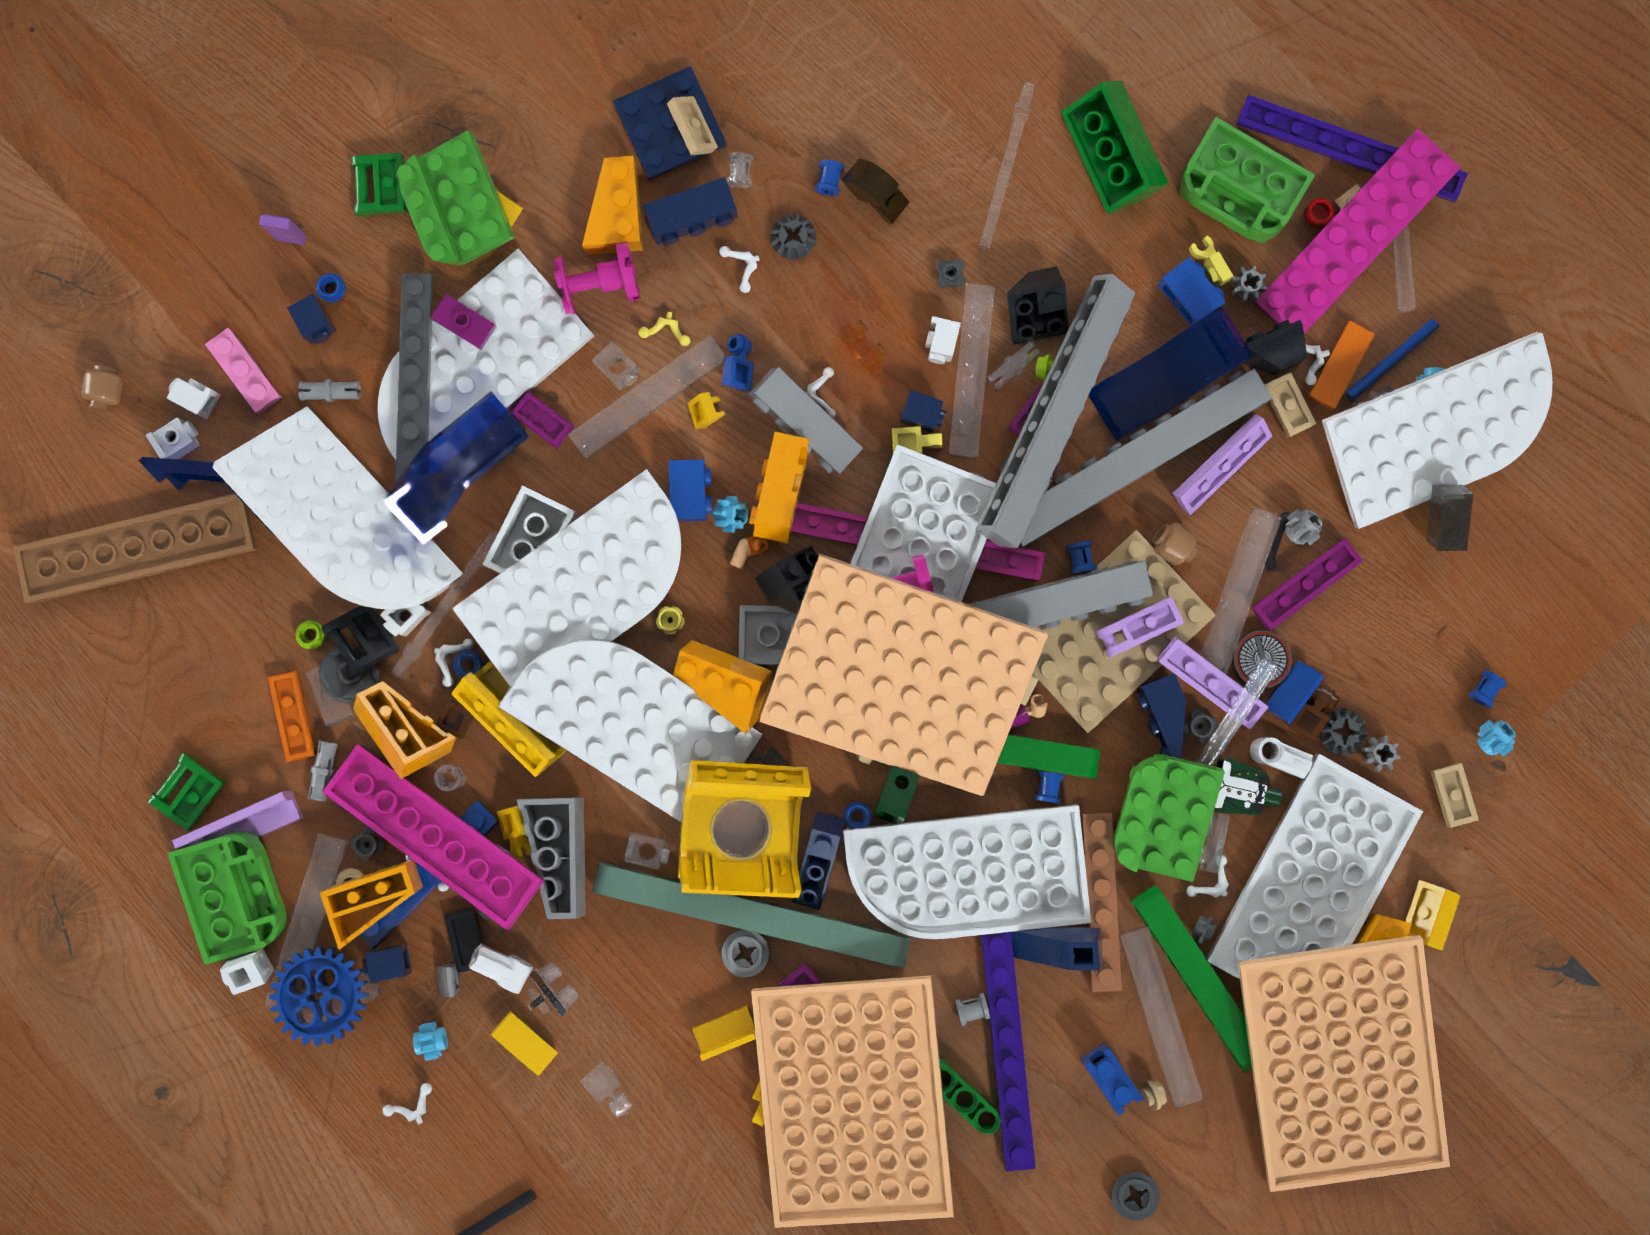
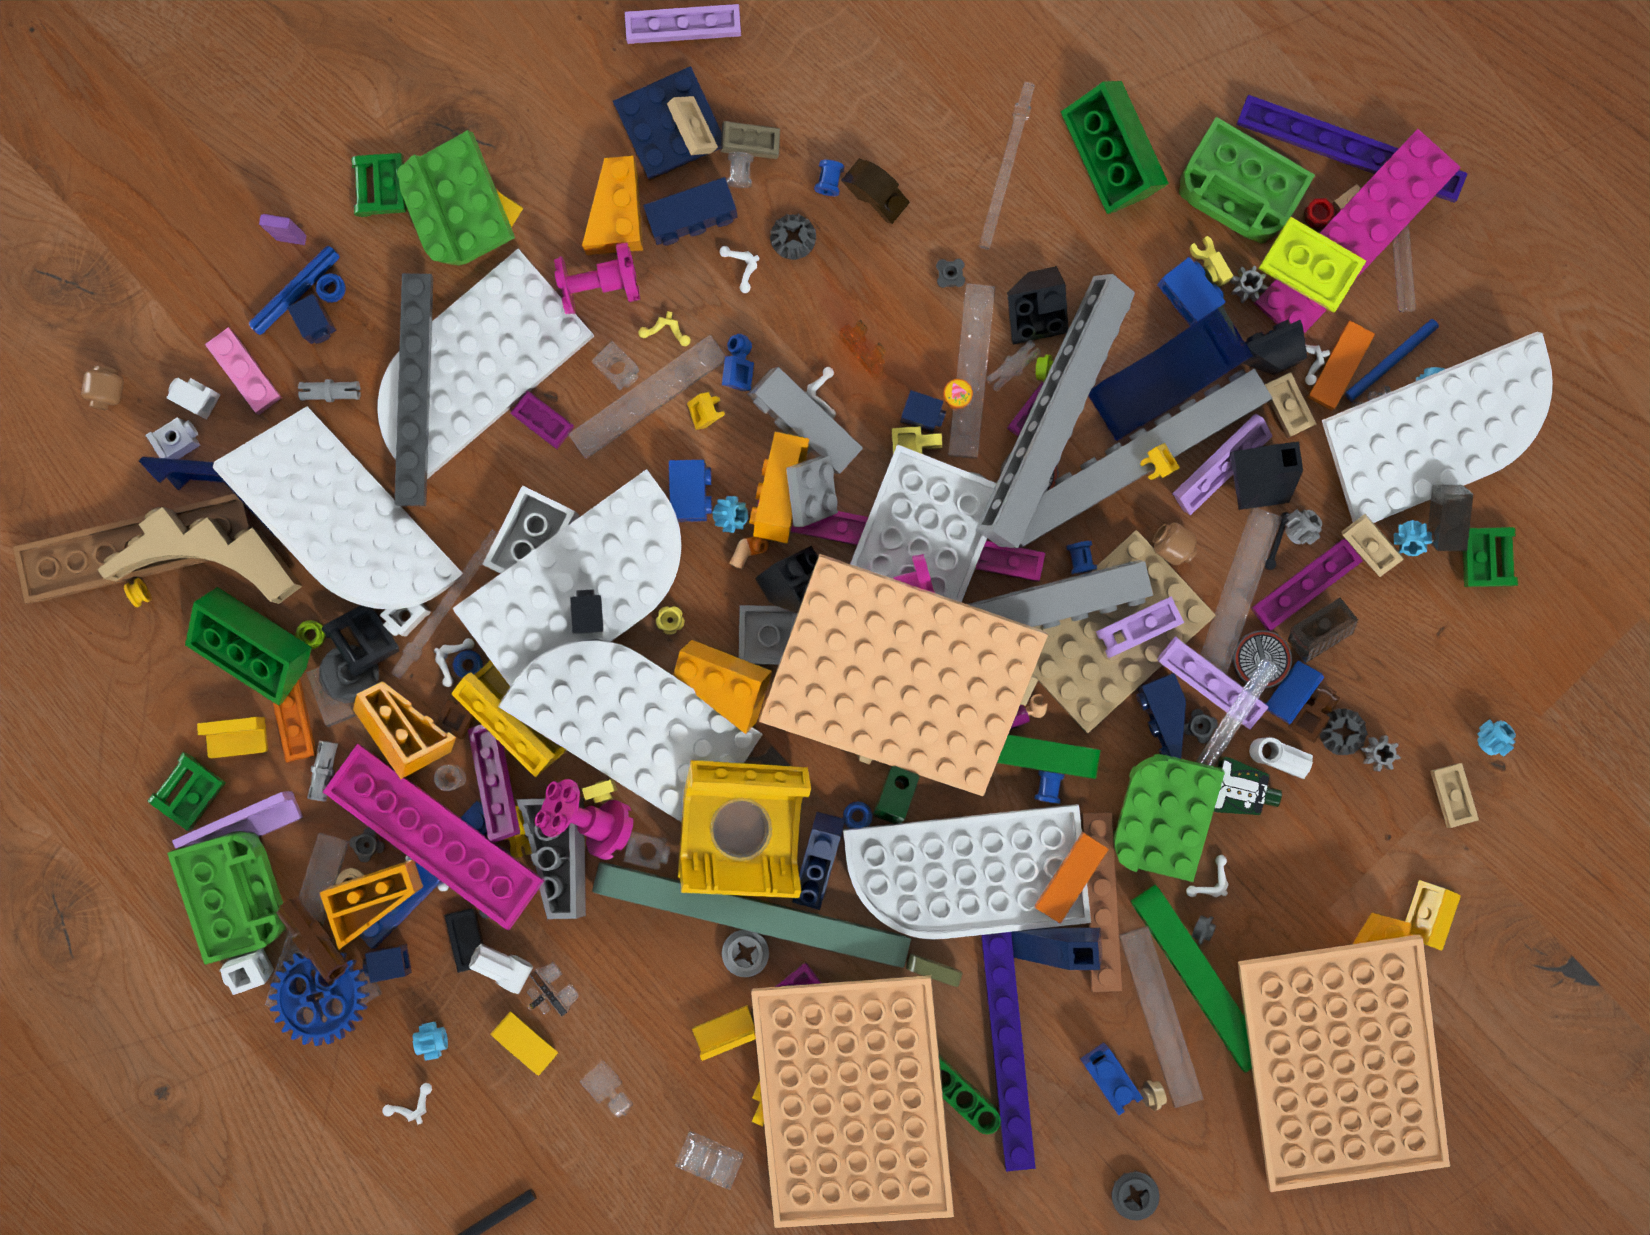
(137, 592): none -> yellow bush
(169, 539): none -> tan arch
(234, 737): none -> yellow panel
(246, 645): none -> green slope
(294, 290): none -> blue axle
(312, 939): none -> reddish brown piece
(447, 980): light grey slope -> none
(452, 463): clear blue windscreen -> none
(463, 322): magenta plate -> none
(493, 784): none -> magenta plate
(586, 612): none -> black brick
(600, 791): none -> light yellow plate
(604, 827): none -> dark pink piece
(682, 24): none -> lavender plate
(709, 1160): none -> clear brick
(750, 139): none -> dark tan plate
(812, 490): none -> light grey plate
(937, 970): none -> olive beam
(943, 340): white brick -> none
(957, 394): none -> tile
(972, 1009): light grey bush -> none
(1071, 877): none -> orange tile
(1163, 461): none -> yellow tile
(1214, 844): clear plate -> none
(1266, 474): none -> black slope
(1312, 264): none -> neon yellow tile
(1317, 869): white plate -> none
(1322, 630): none -> clear smoke brick
(1372, 545): none -> tan plate
(1412, 538): none -> medium azure gear
(1480, 558): none -> green plate
(1487, 689): blue bush -> none

